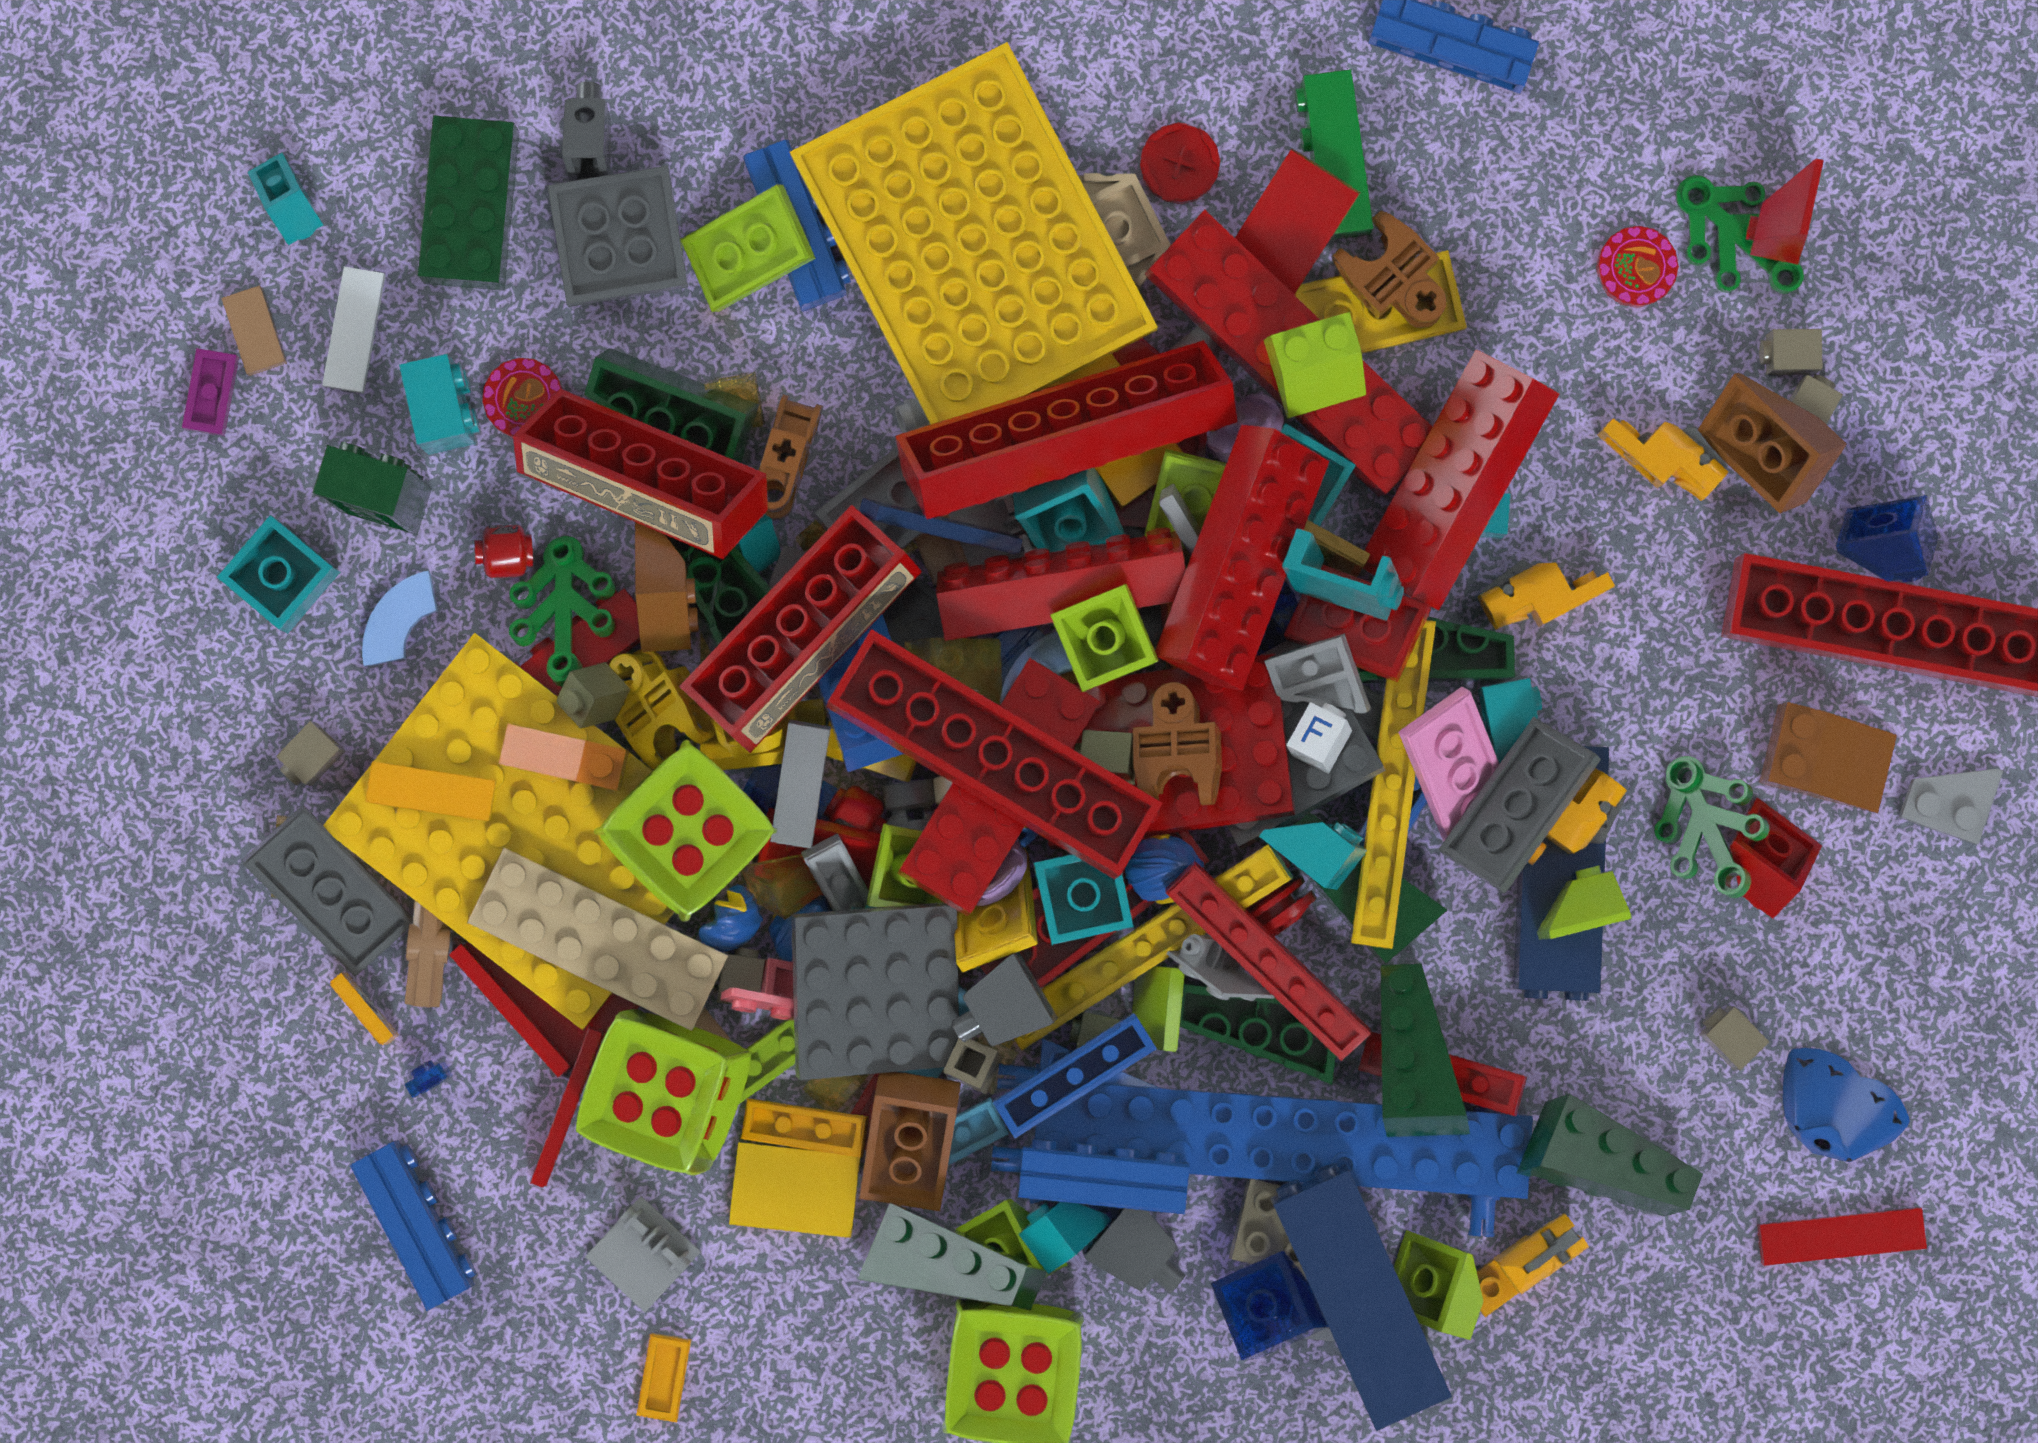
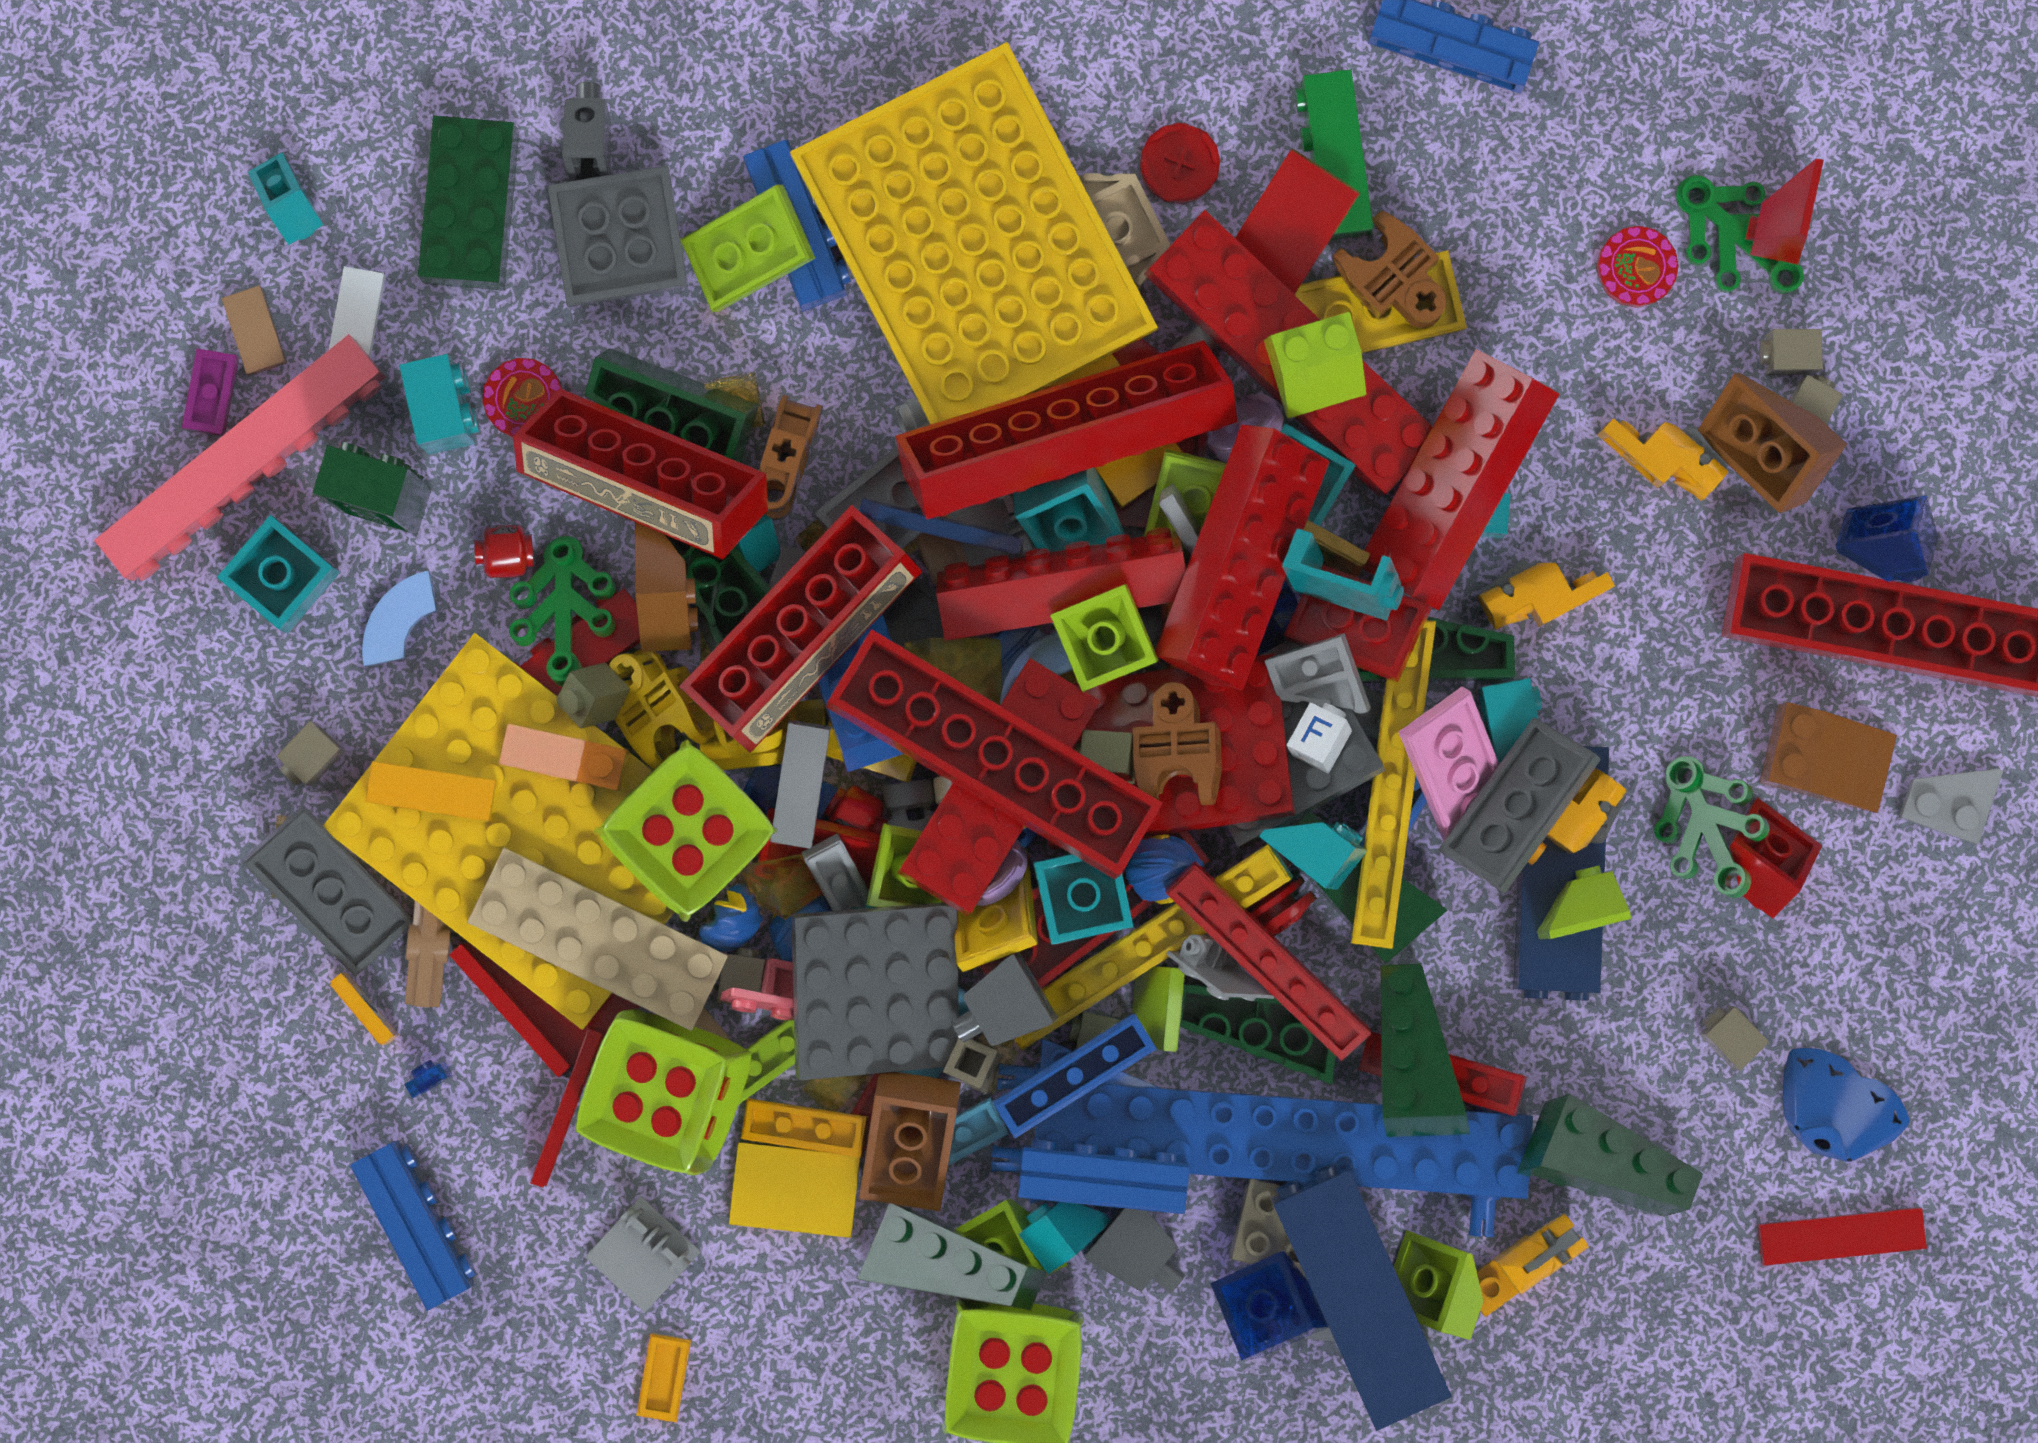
(241, 459): none -> coral brick

